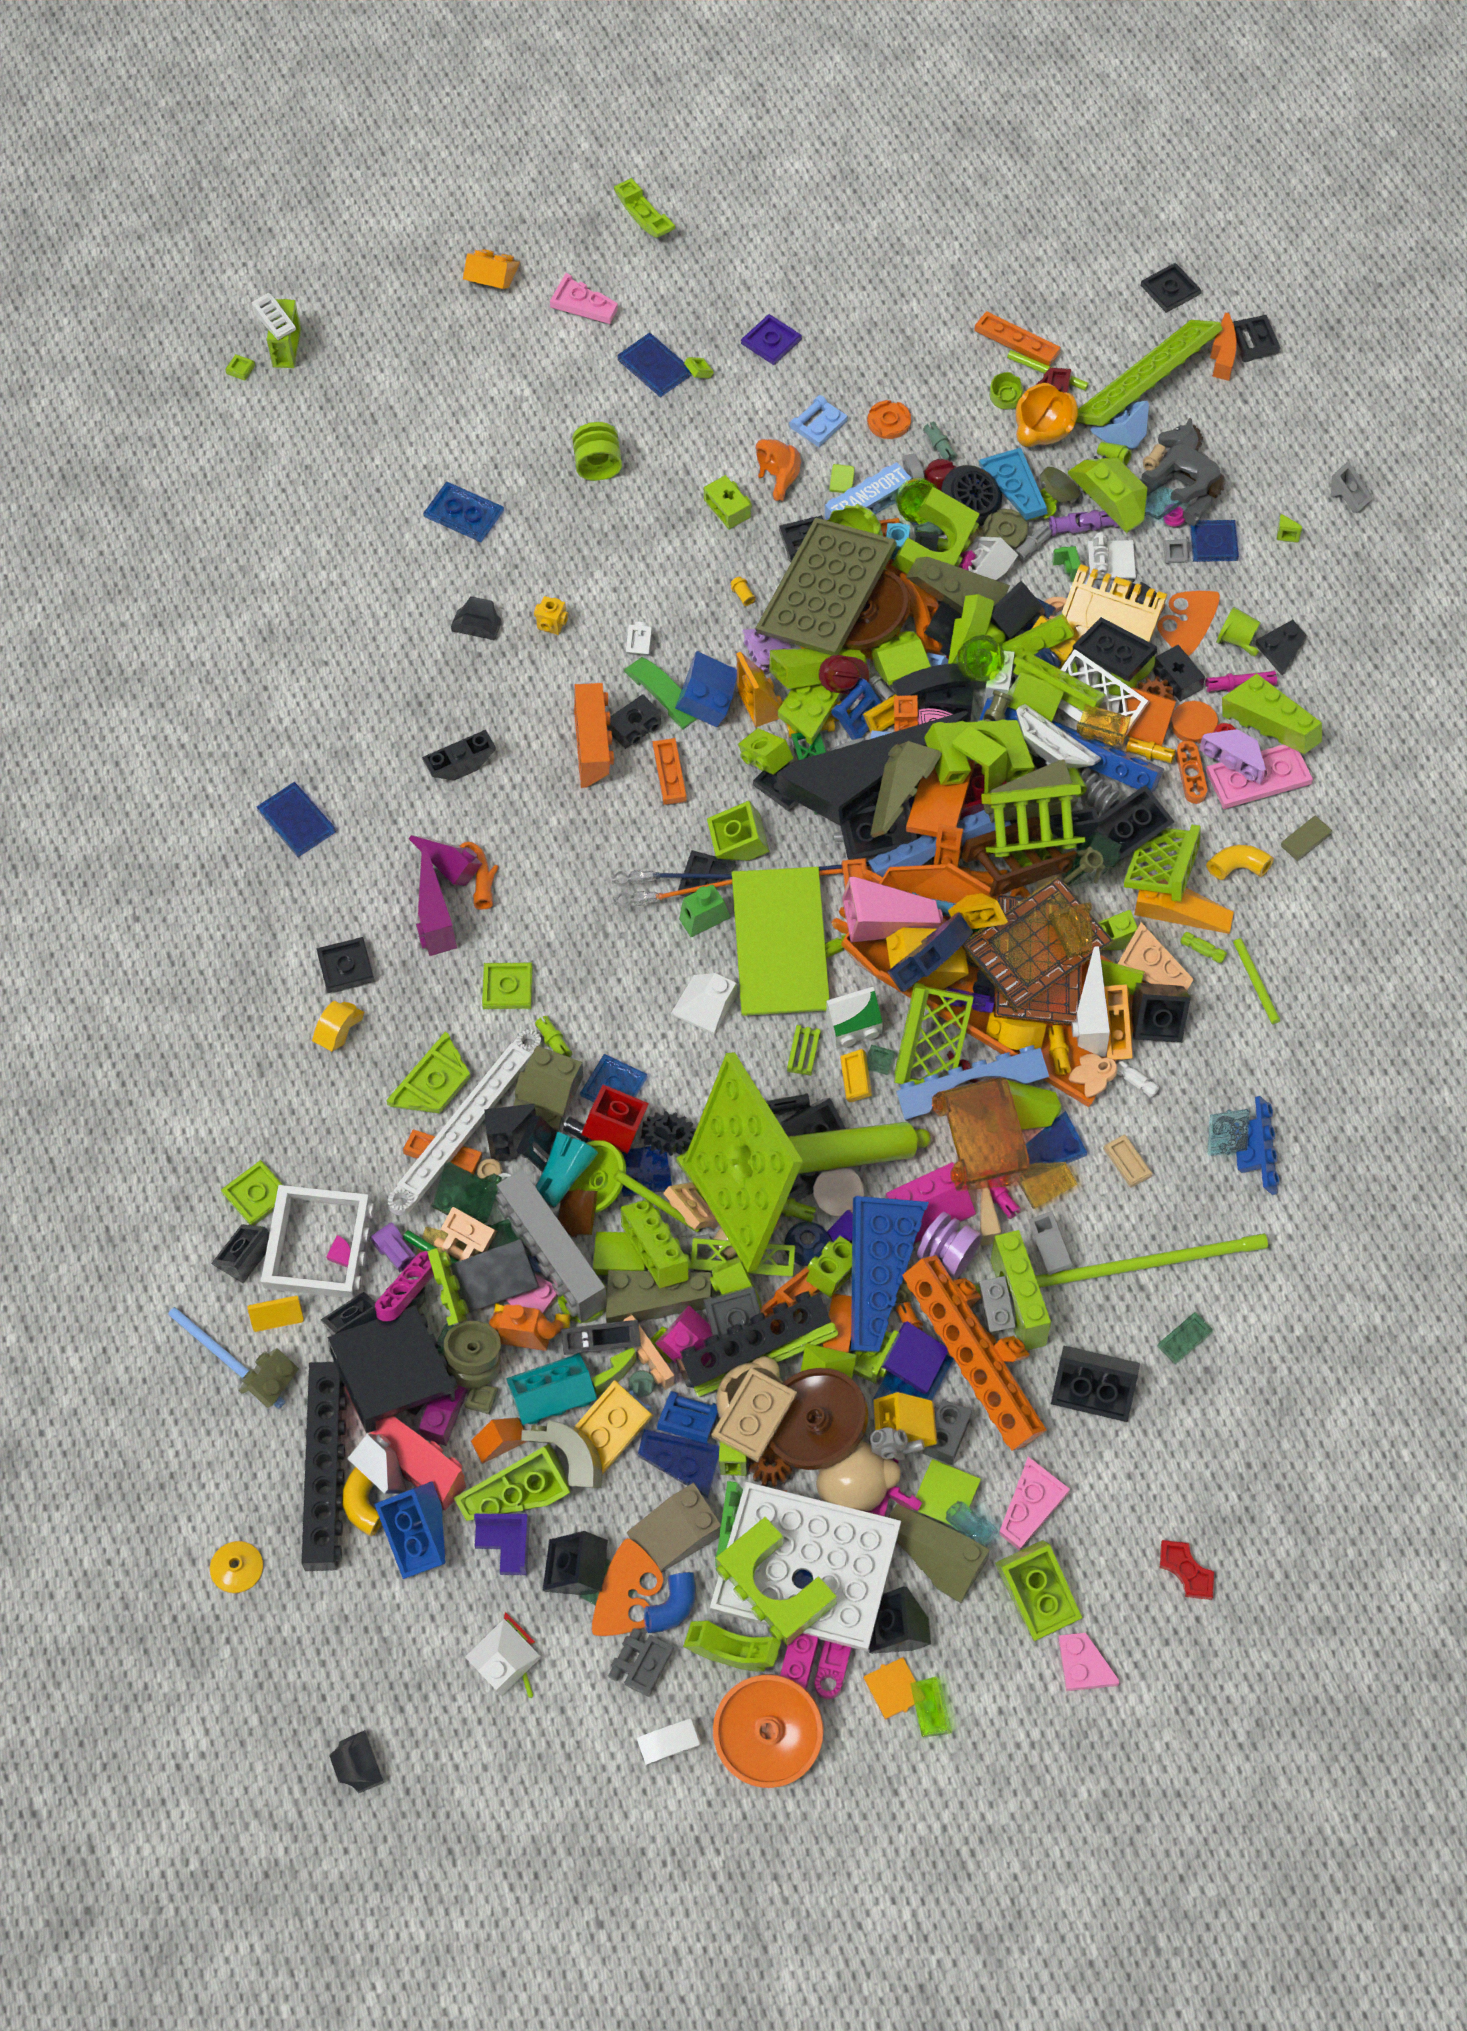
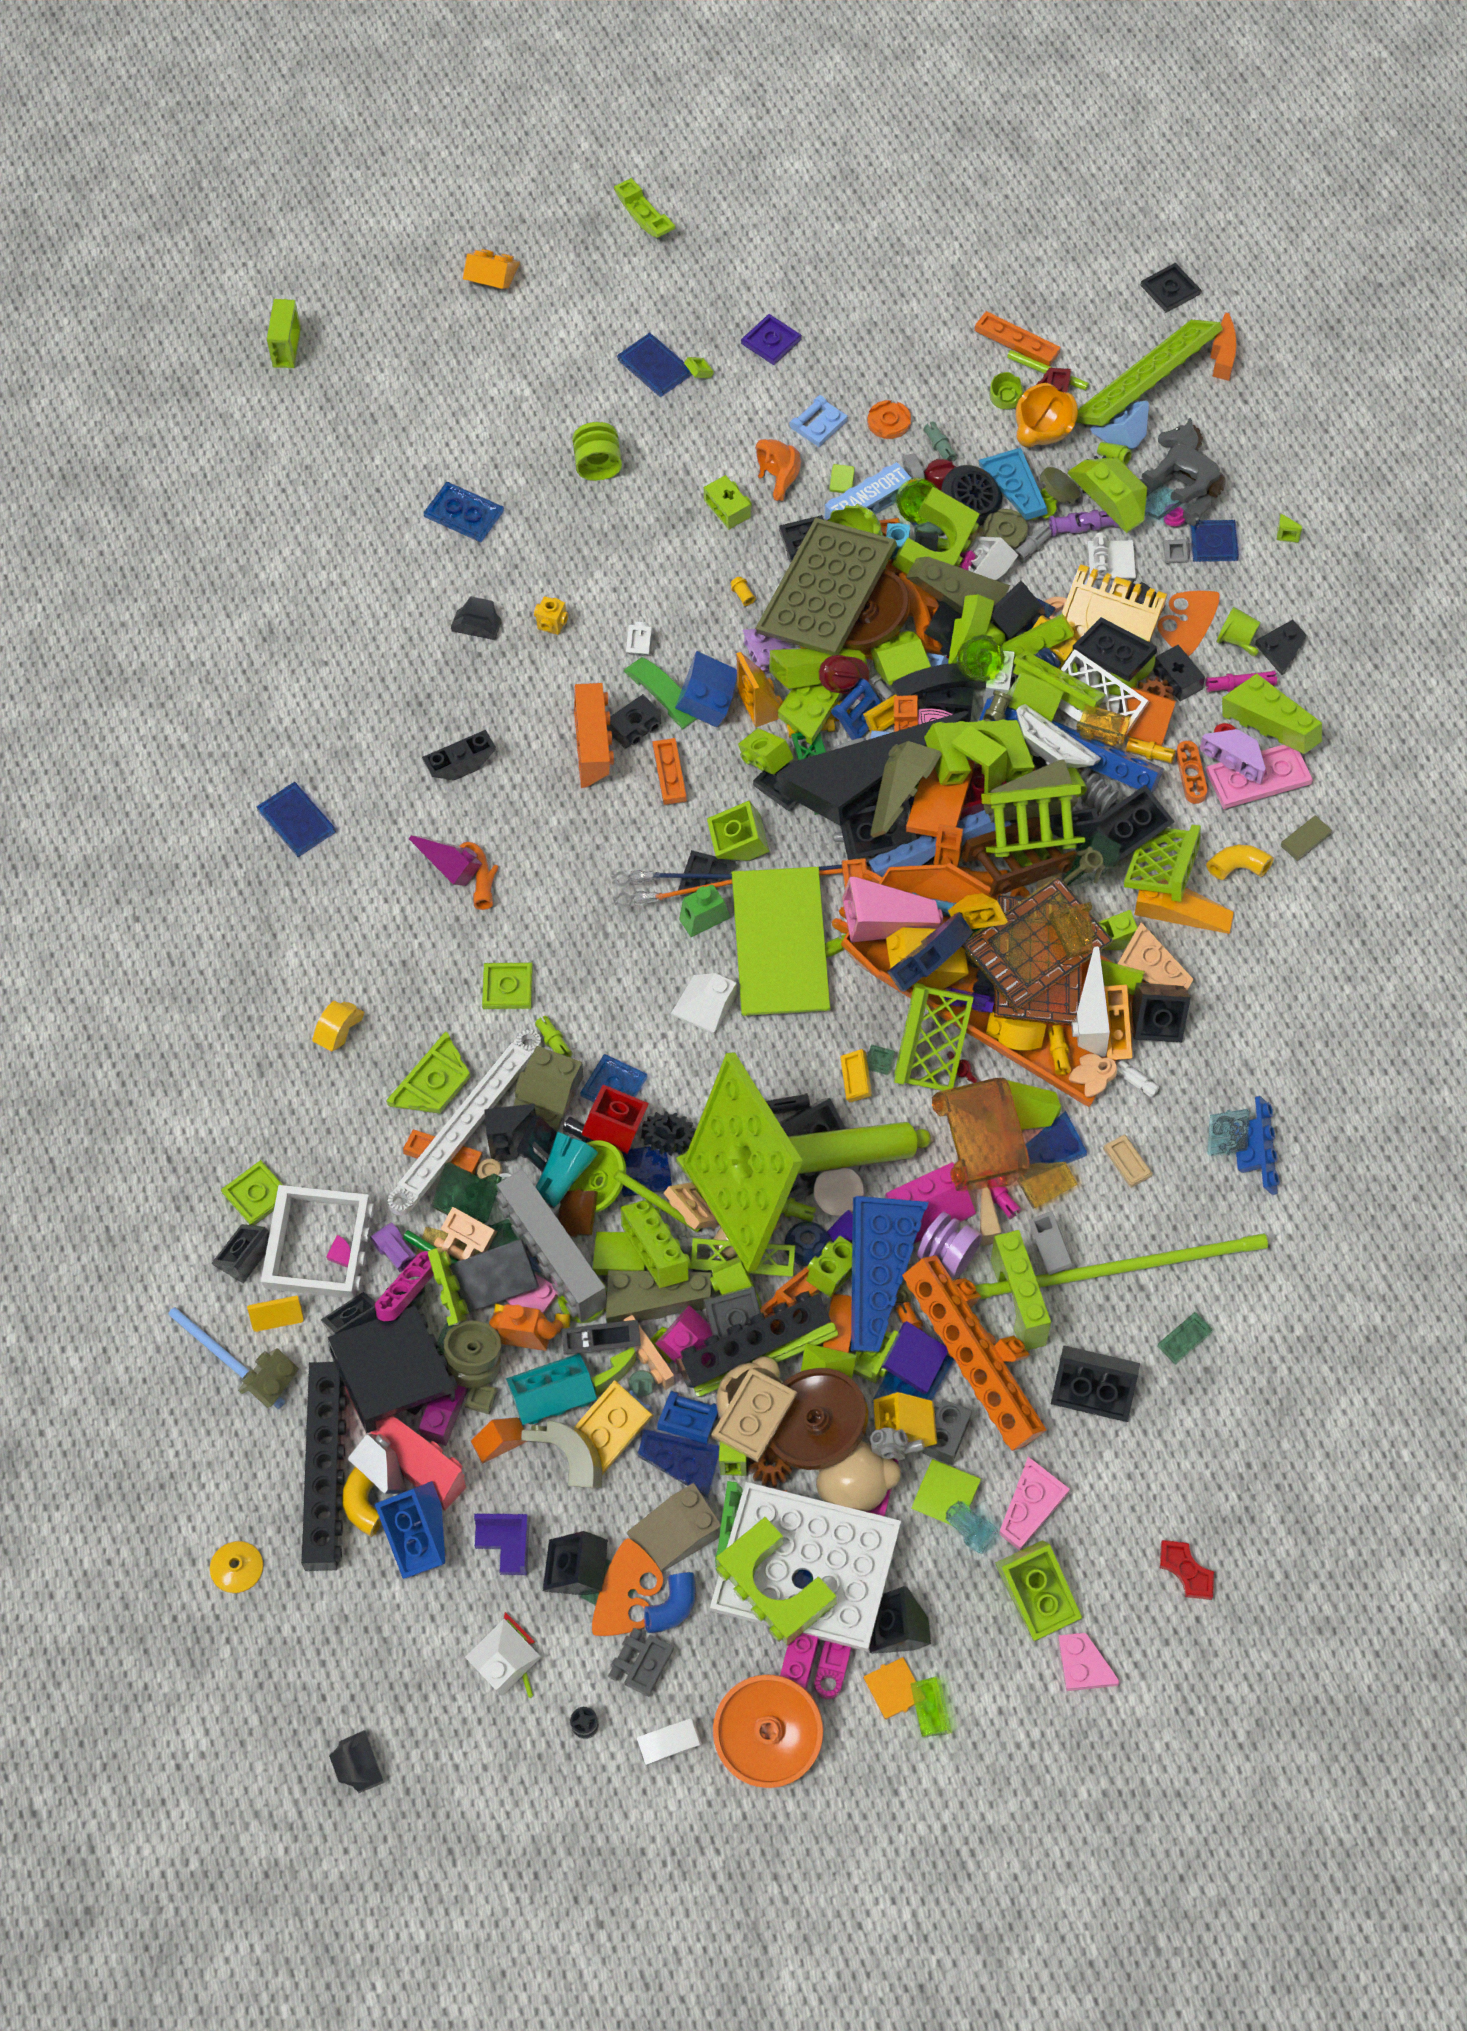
(240, 367): lime tile -> none
(267, 304): white slope -> none
(345, 964): black plate -> none
(435, 924): magenta slope -> none
(521, 1486): lime wedge -> none
(579, 300): bright pink wing -> none
(582, 1717): none -> black wheel
(730, 1648): lime arch -> none
(806, 1032): lime tile -> none
(854, 1017): white slope -> none
(903, 1500): dark pink tile -> none
(940, 1552): olive wedge -> none
(996, 1304): light grey brick -> none
(1022, 1068): medium blue arch -> none
(1069, 558): bright green bracket -> none
(1153, 460): tan pin -> none
(1193, 720): orange tile -> none
(1203, 947): lime axle -> none
(1256, 981): lime bar -> none
(1261, 335): black plate -> none
(1348, 484): light grey slope -> none

